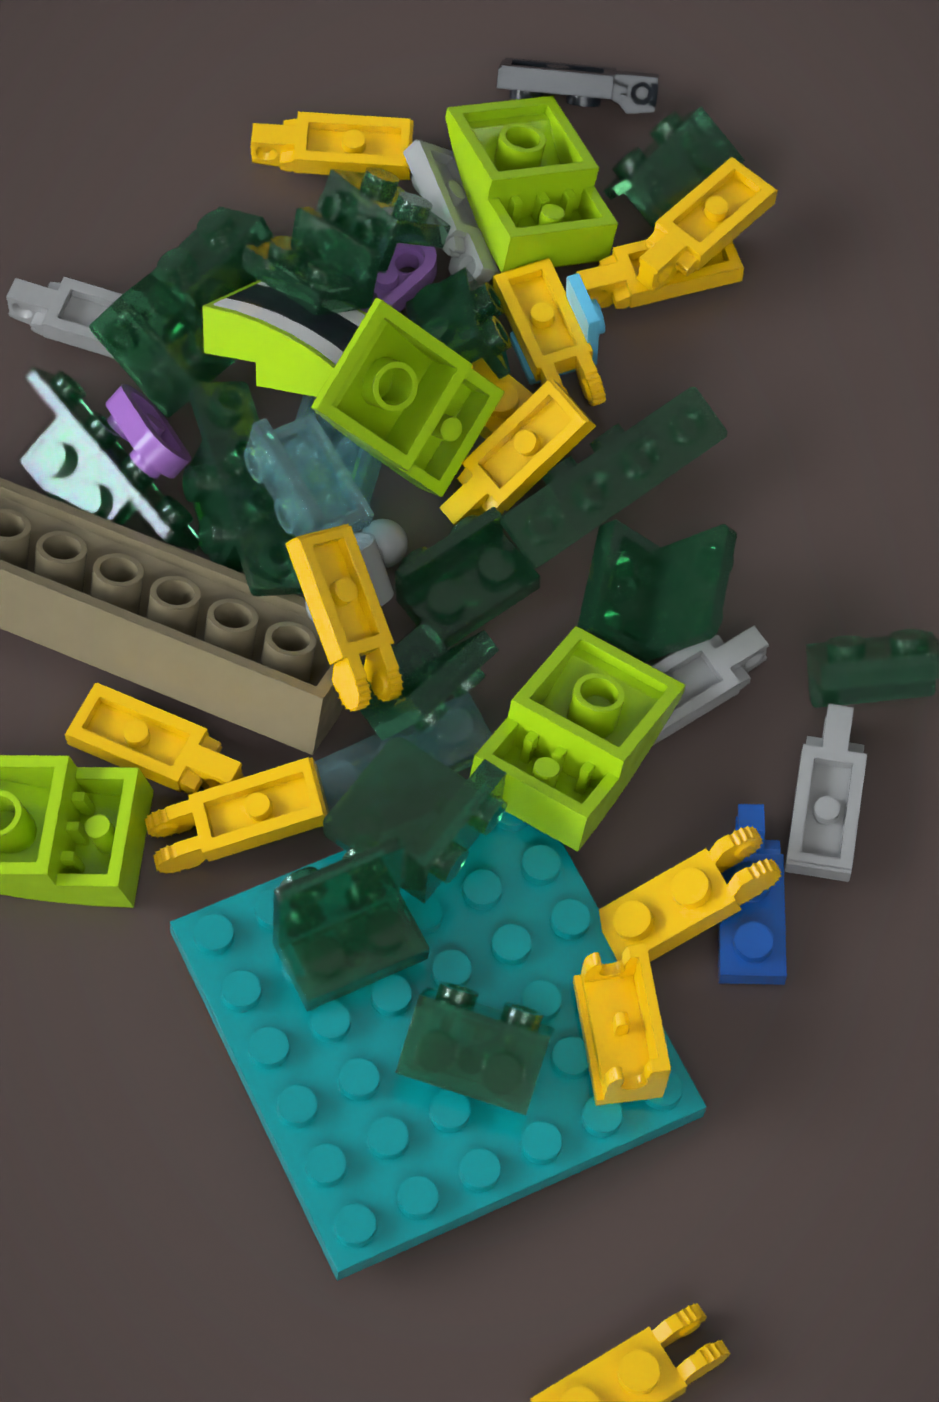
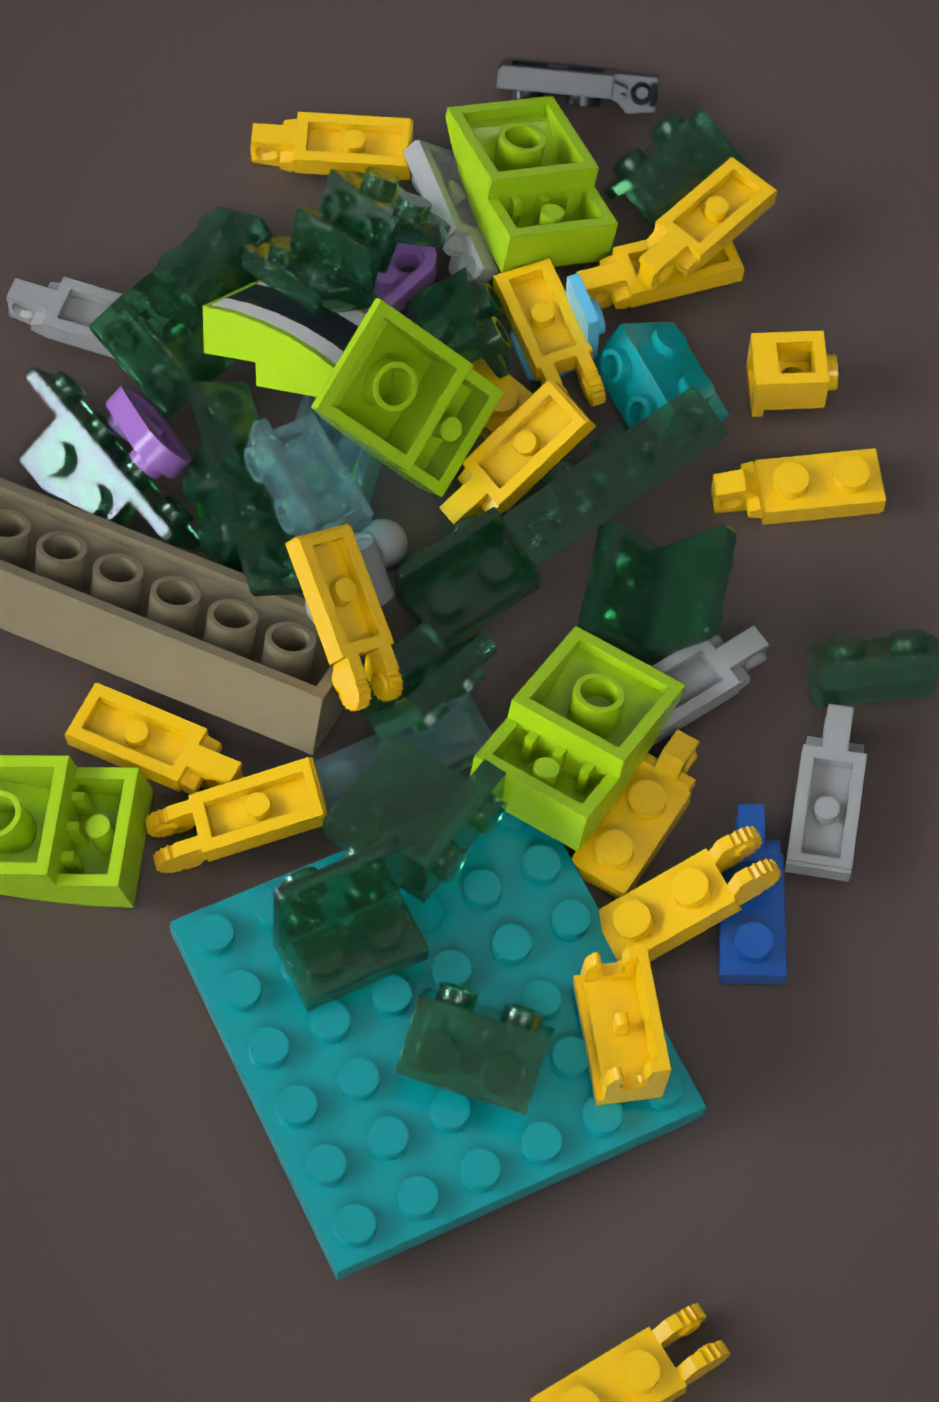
(639, 819): none -> yellow hinge
(649, 367): none -> teal bracket
(789, 371): none -> yellow brick
(803, 487): none -> yellow hinge

